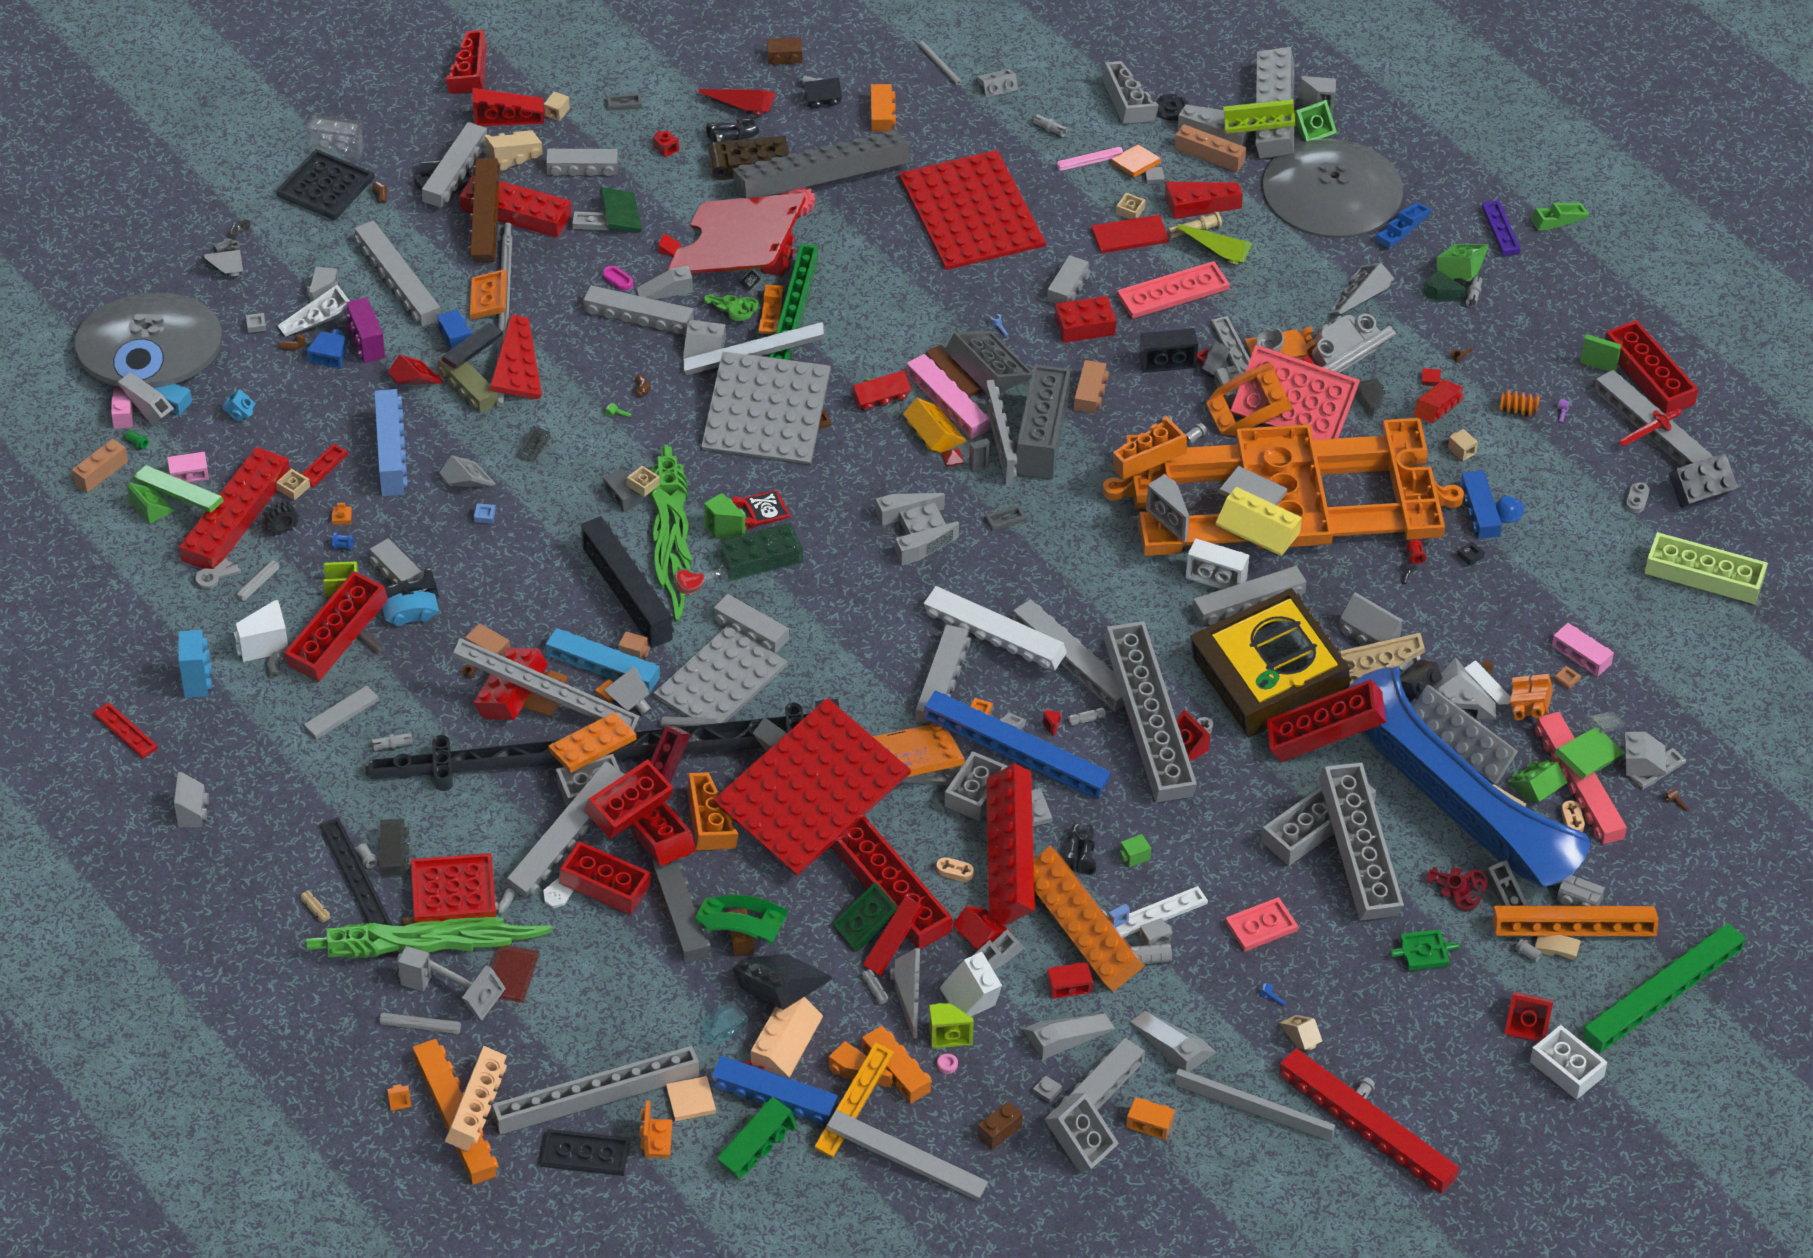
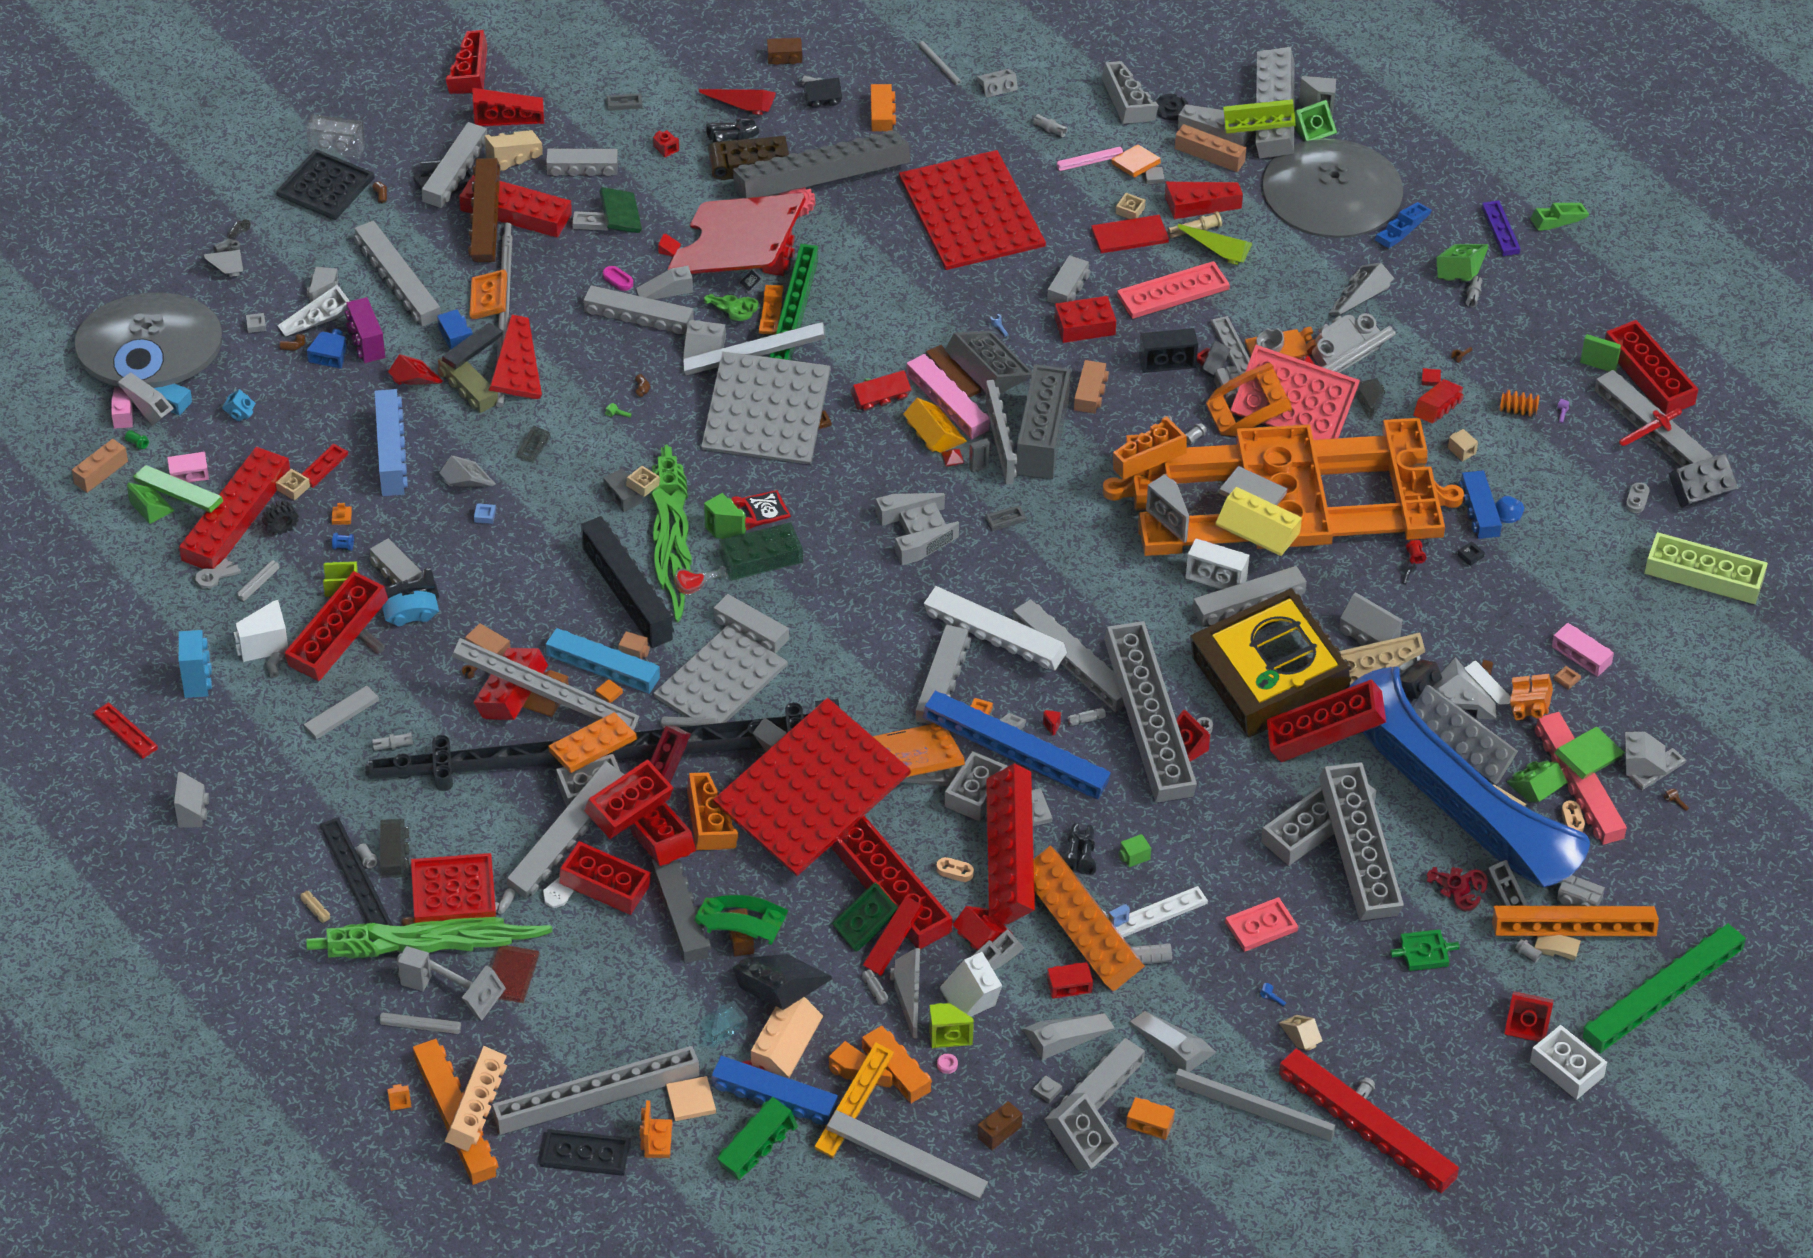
(556, 106): tan brick -> none
(630, 691): light grey torso -> none
(1155, 933): light grey brick -> none
(1443, 289): clear green slope -> none
(1605, 722): clear tile -> none

